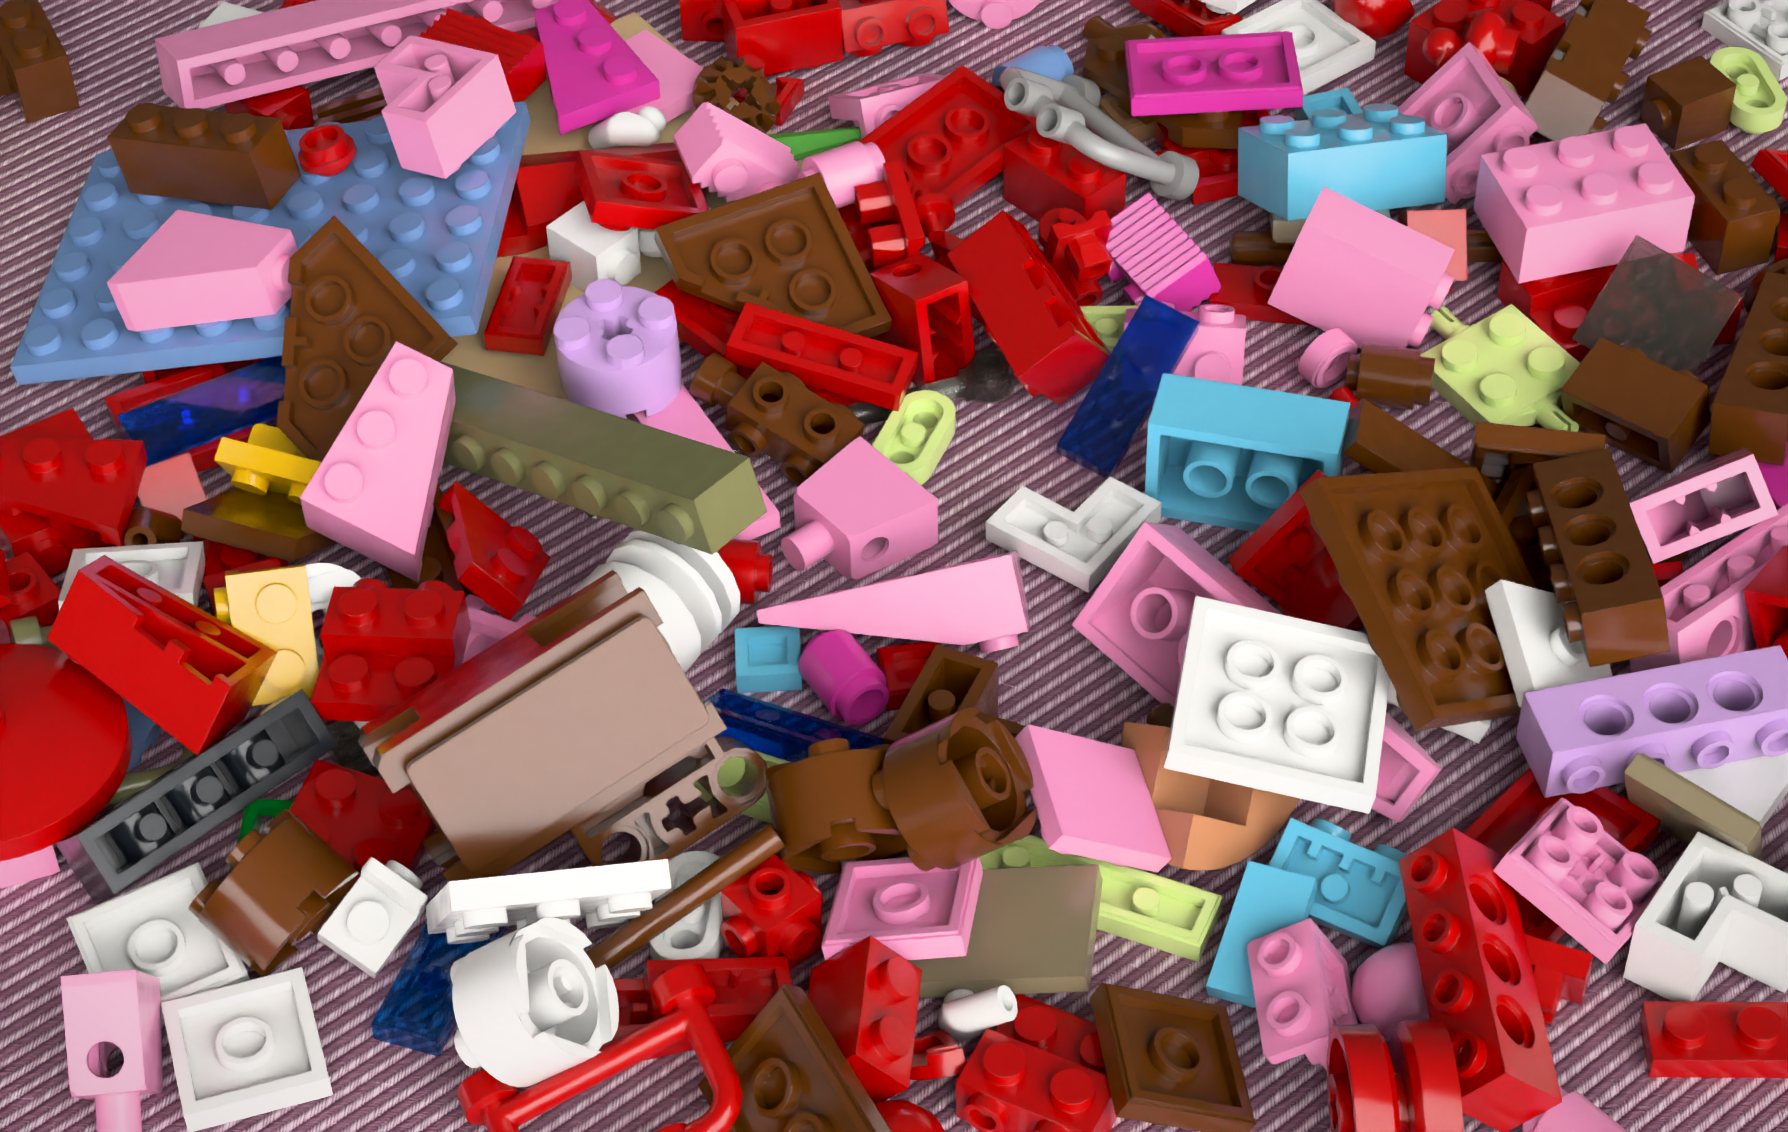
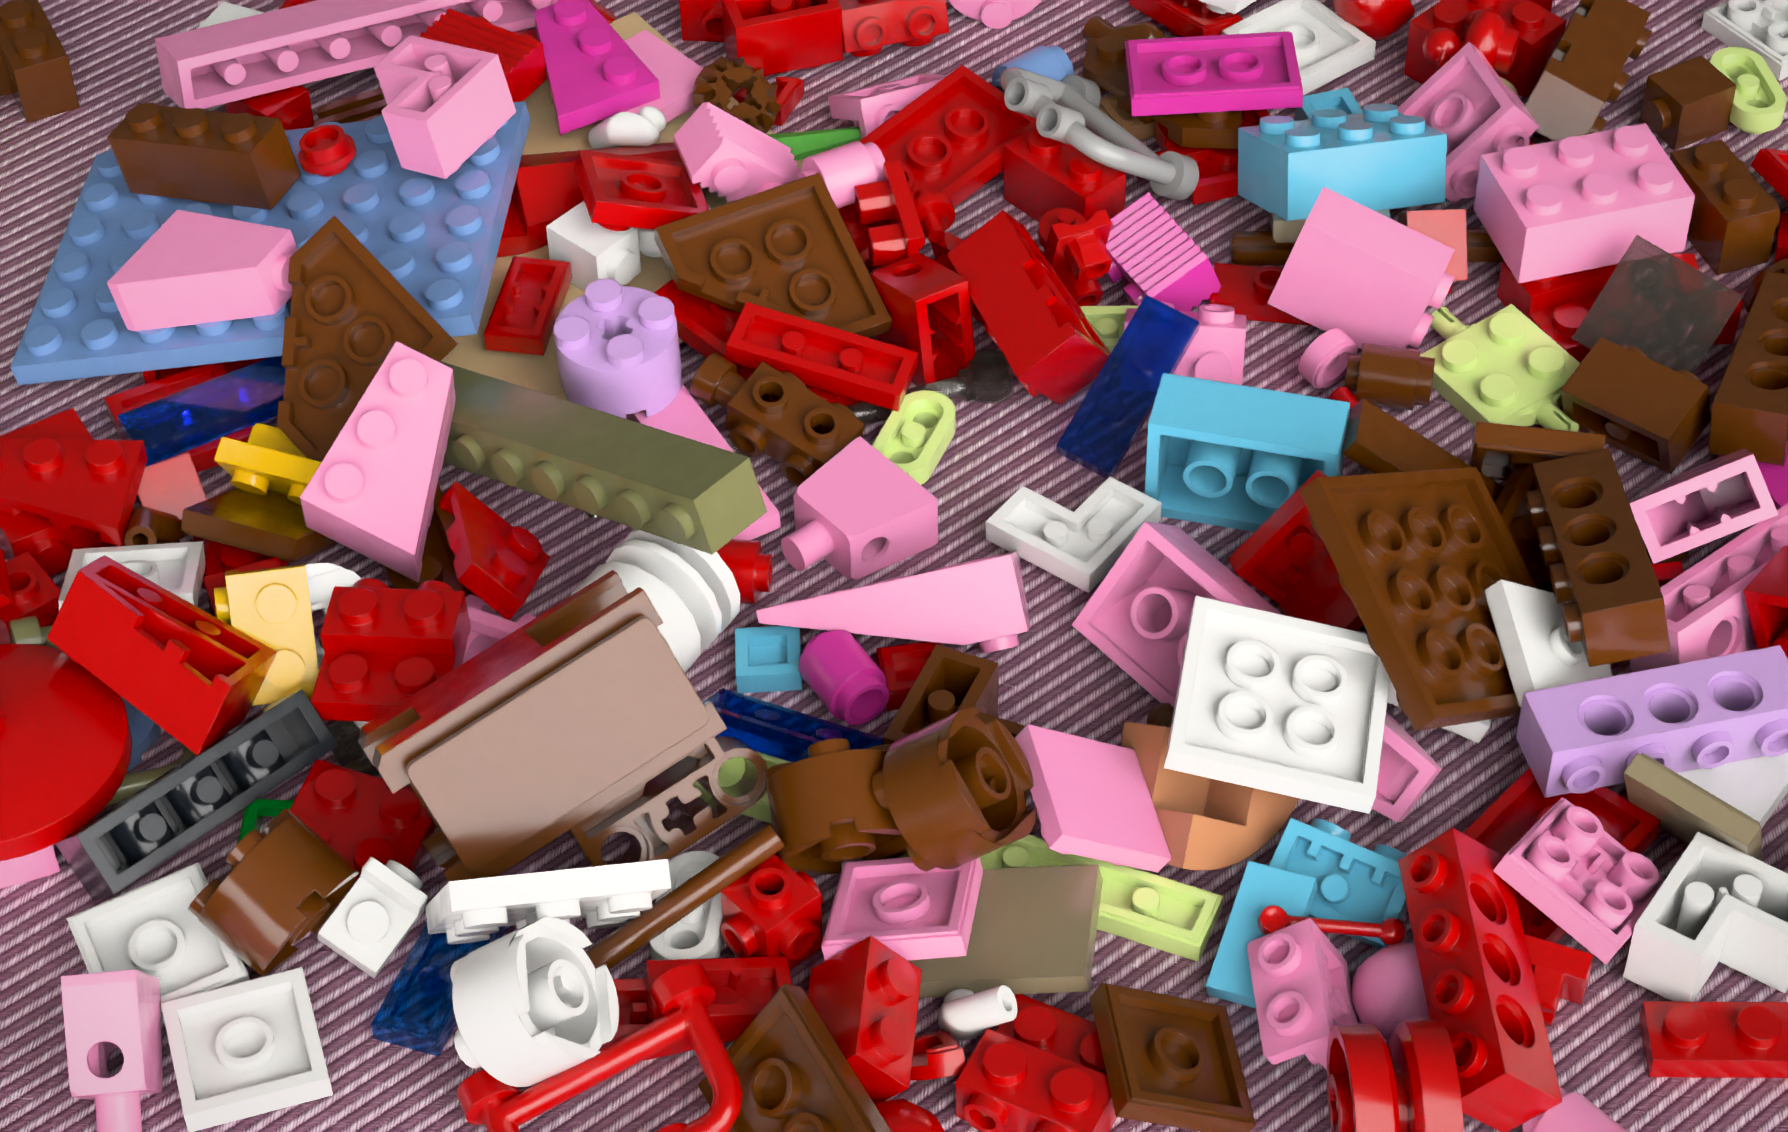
(1390, 930): none -> red hinge

